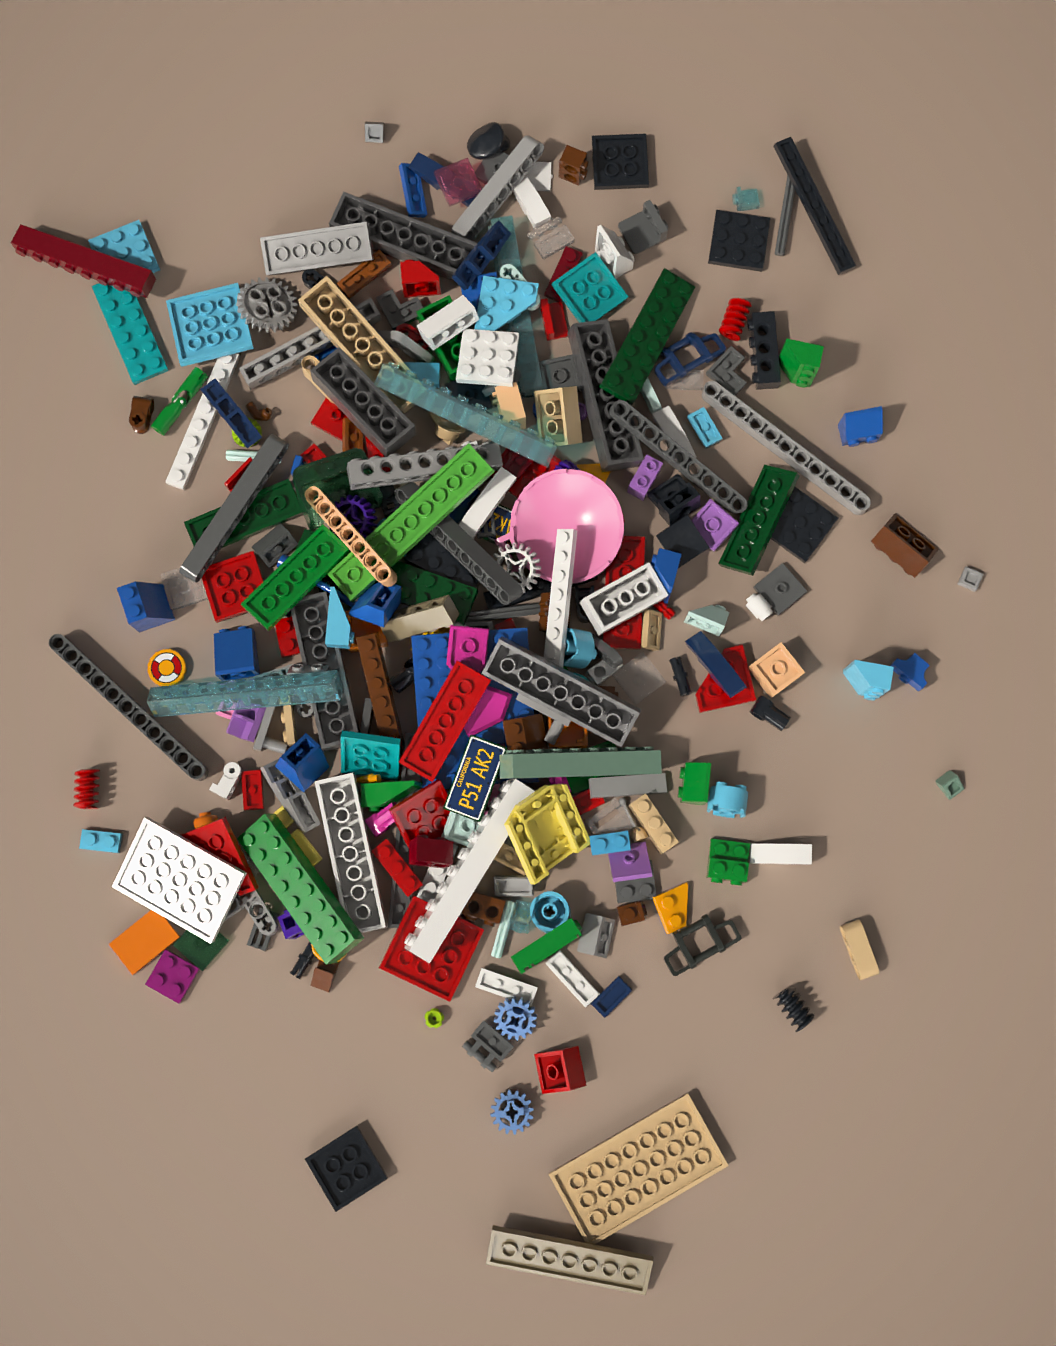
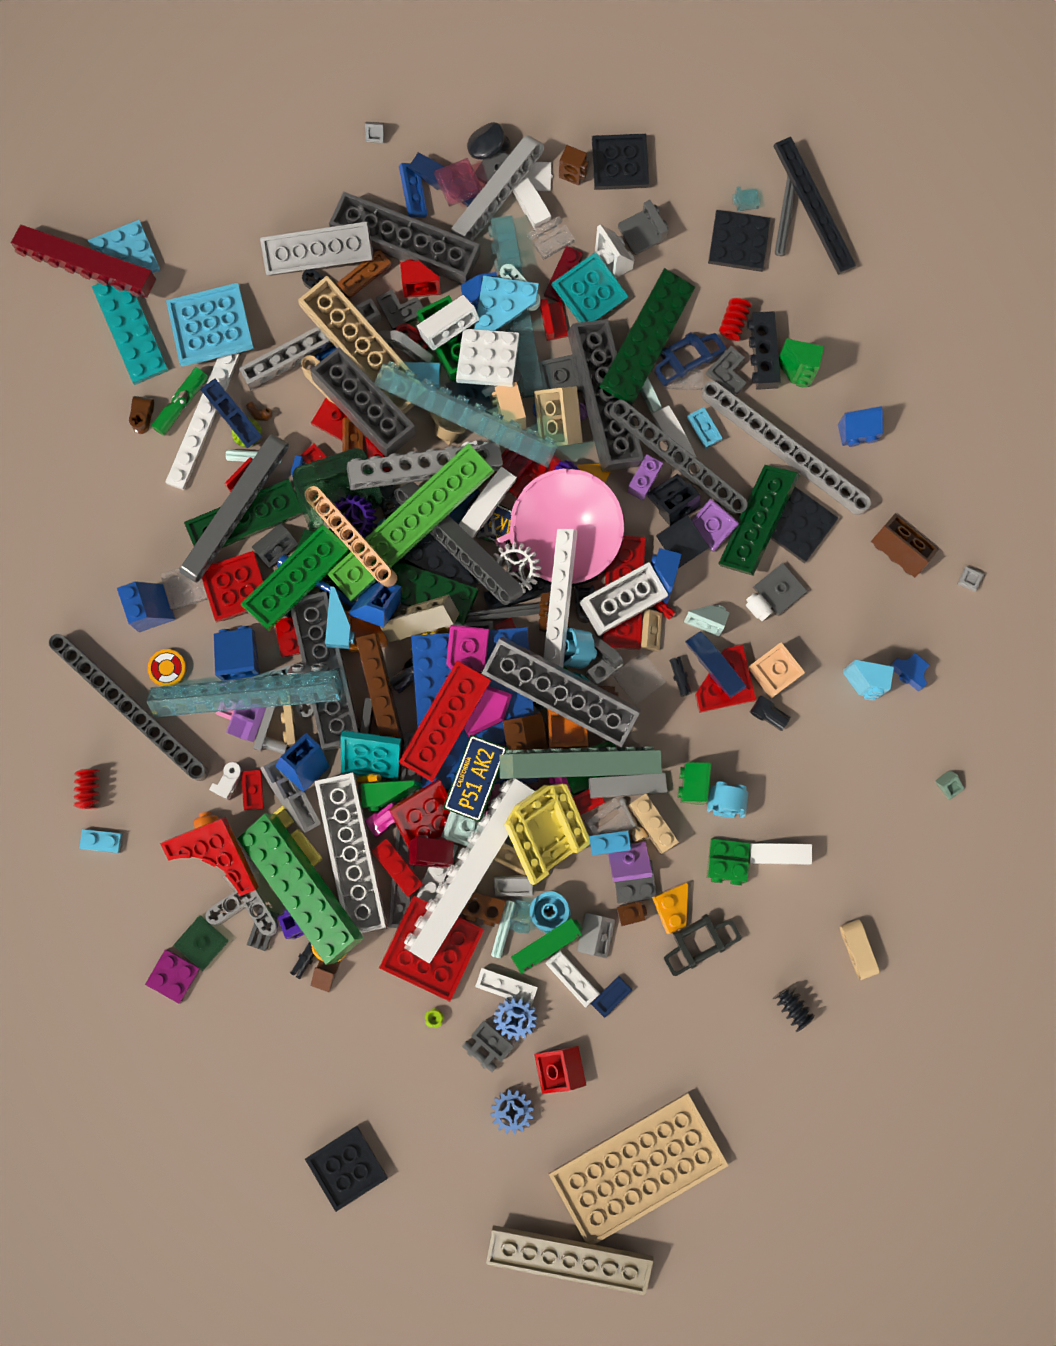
(144, 941): orange tile -> none
(179, 879): white plate -> none
(253, 308): light grey gear -> none
(481, 255): dark blue slope -> none
(558, 723): light grey piece -> none

